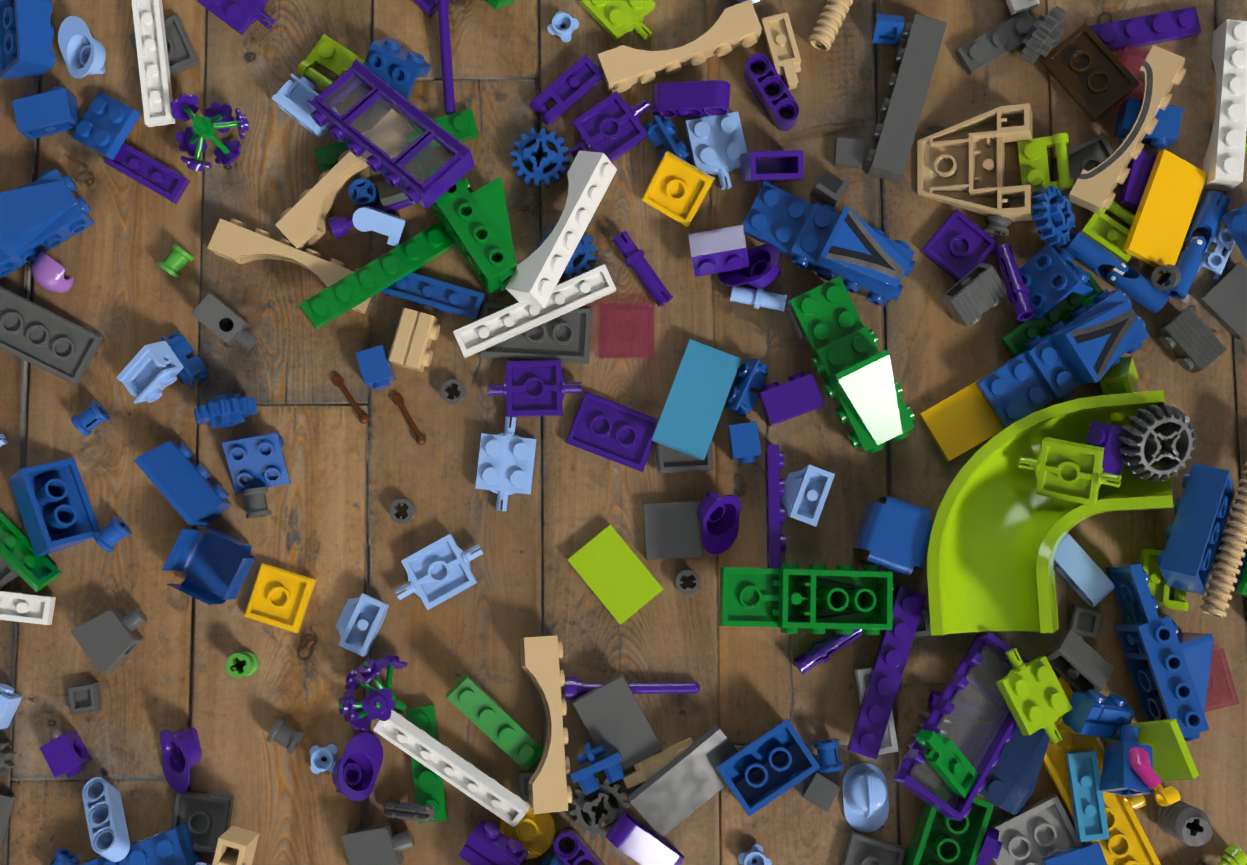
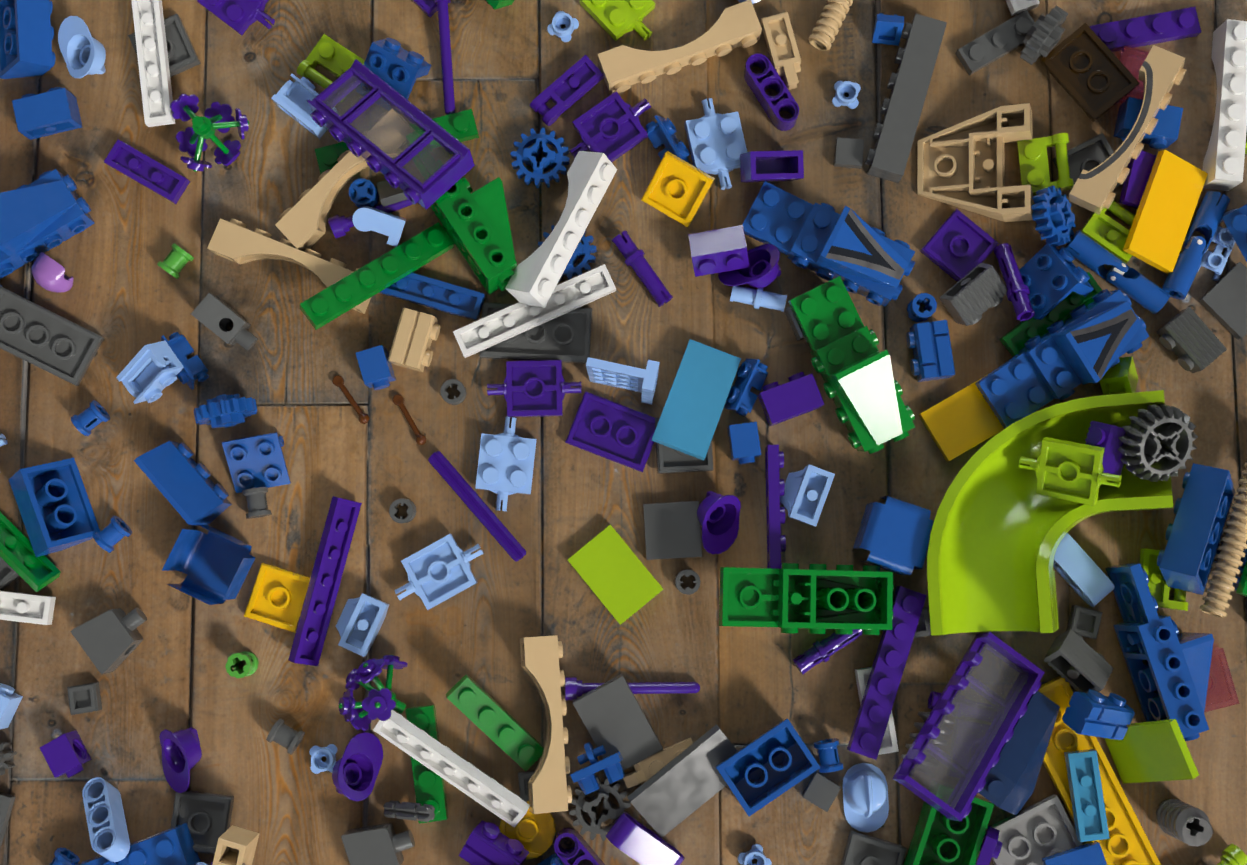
(106, 125): blue plate -> none
(324, 581): none -> dark purple plate
(477, 506): none -> dark purple axle
(625, 376): none -> light blue fence
(626, 331): clear pink tile -> none
(691, 98): dark purple beam -> none
(829, 189): dark grey panel -> none
(846, 87): none -> light blue plate
(929, 308): none -> blue bush
(931, 351): none -> blue brick
(948, 762): green hinge -> none
(997, 225): dark grey bush -> none
(1034, 695): lime plate -> none
(1130, 771): blue torso -> none
(1157, 276): dark grey bush -> none

